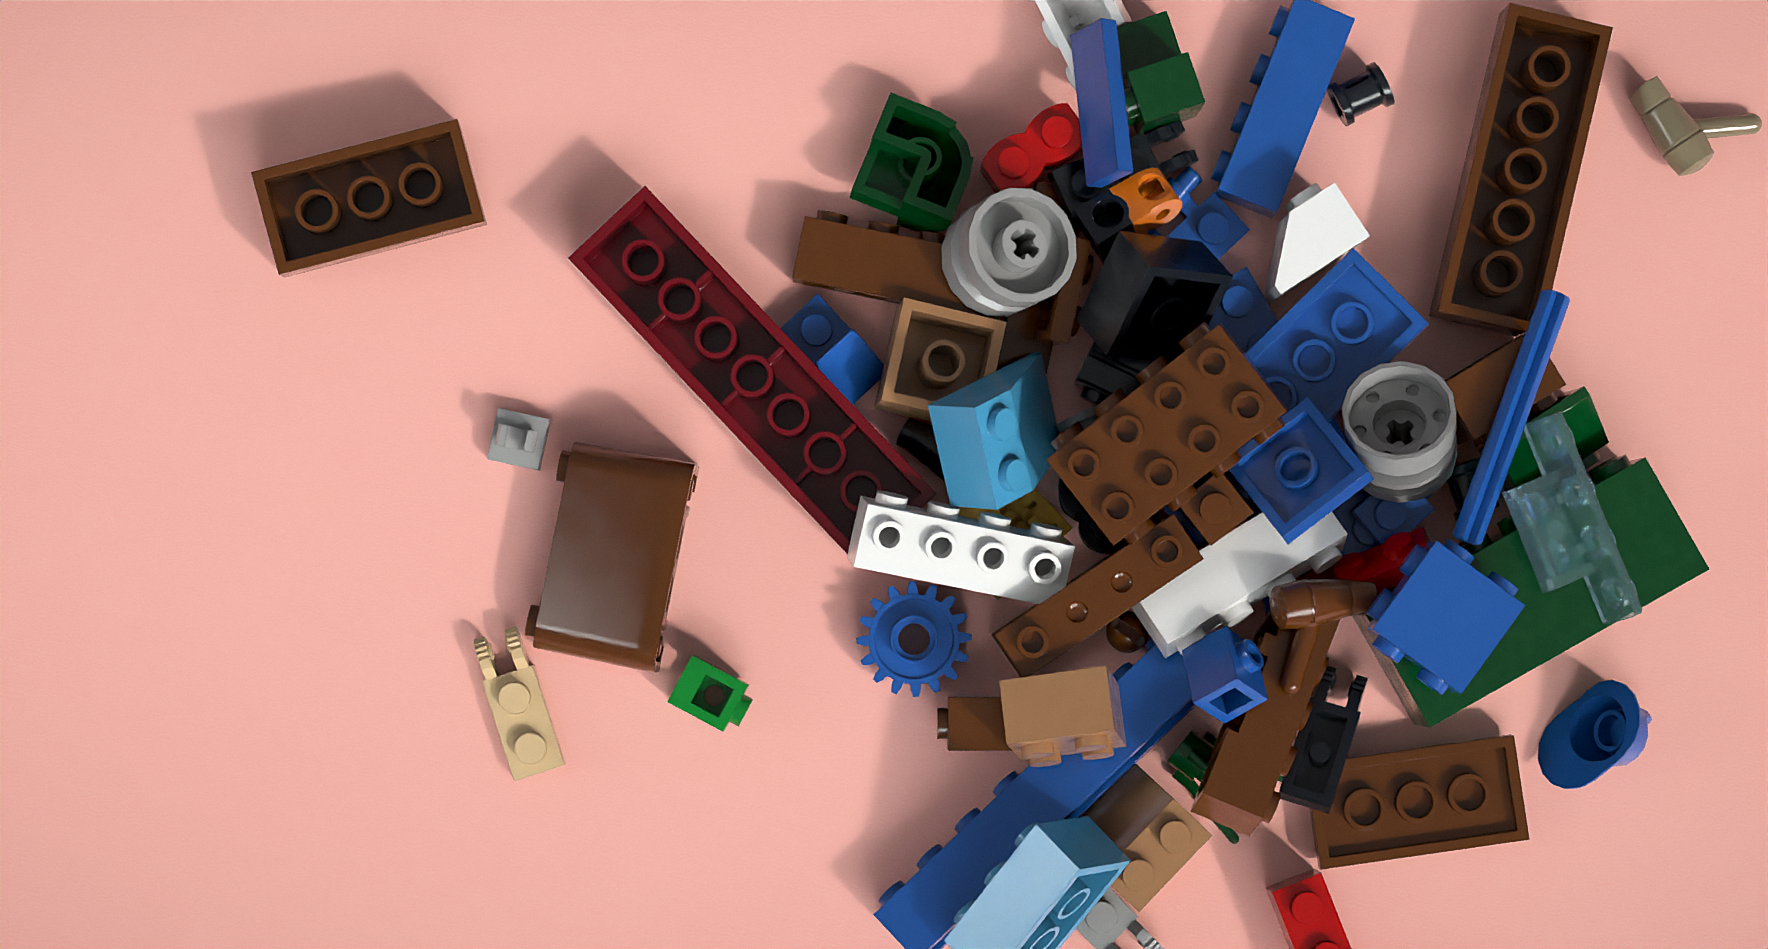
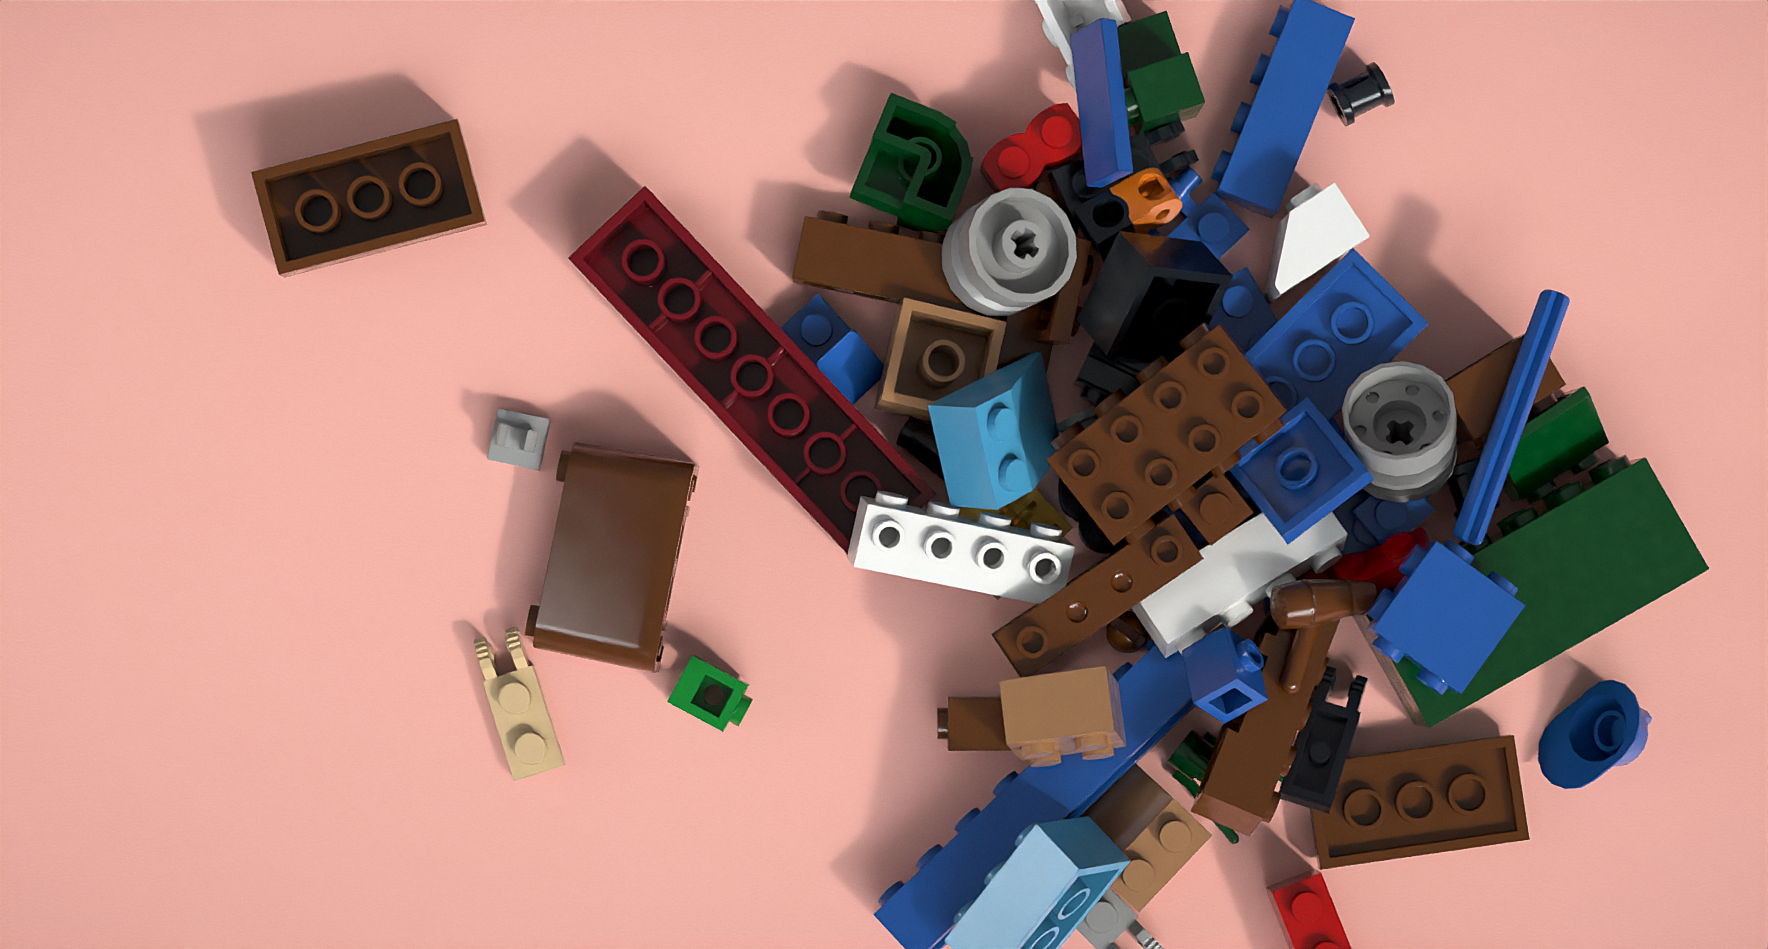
(942, 645): blue gear -> none
(1520, 168): reddish brown brick -> none
(1566, 526): clear light blue bracket -> none
(1679, 136): dark tan piece -> none

